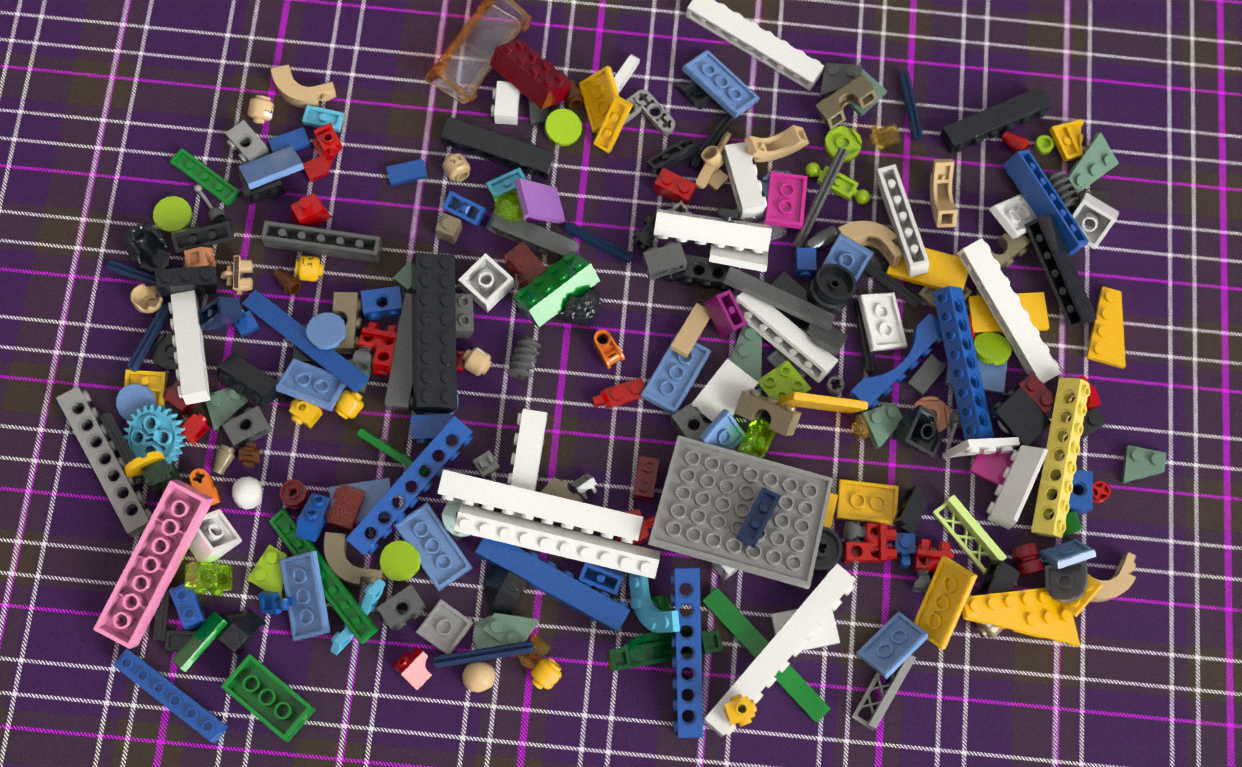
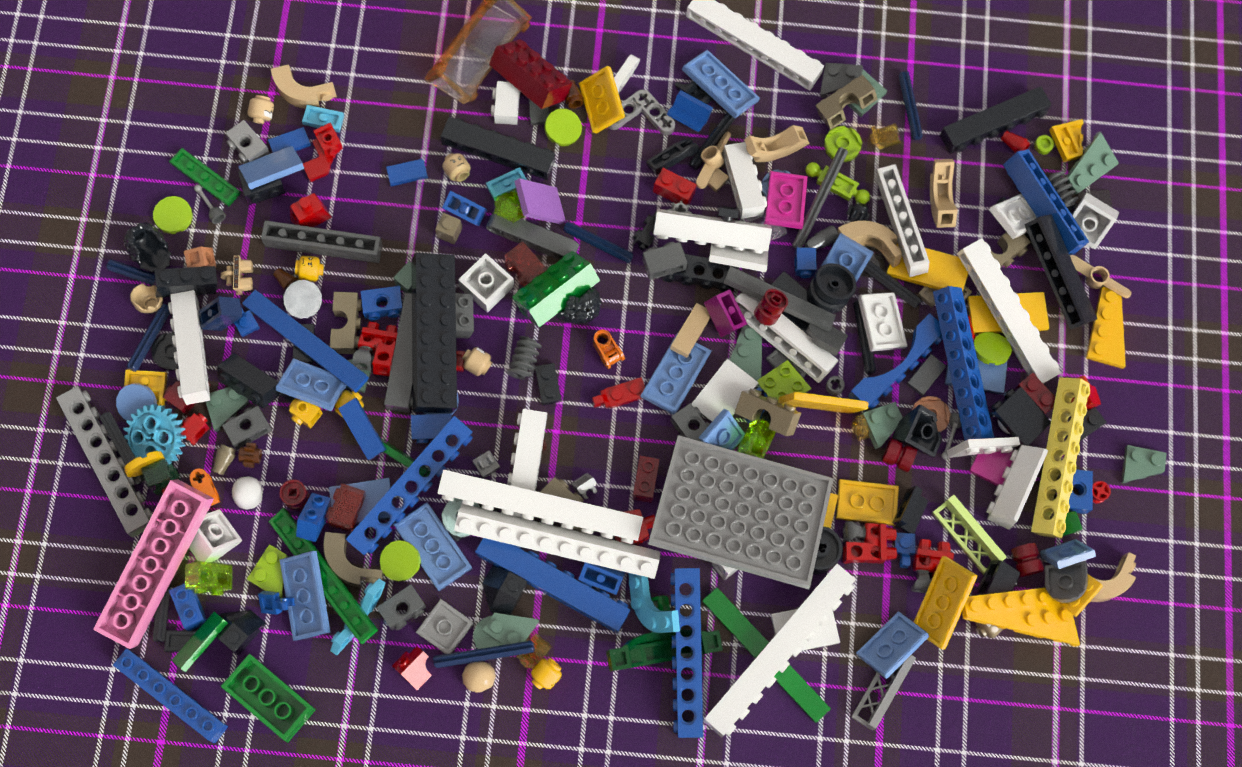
(202, 235): black brick -> none
(302, 298): none -> tile
(326, 331): medium blue tile -> none
(362, 429): none -> blue tile
(548, 384): none -> black plate
(612, 124): yellow tile -> none
(690, 111): none -> blue panel
(734, 716): yellow brick -> none
(758, 517): dark blue plate -> none
(771, 307): none -> dark red wheel
(858, 212): none -> black gear
(899, 455): none -> dark red wheel
(1087, 270): none -> tan piece

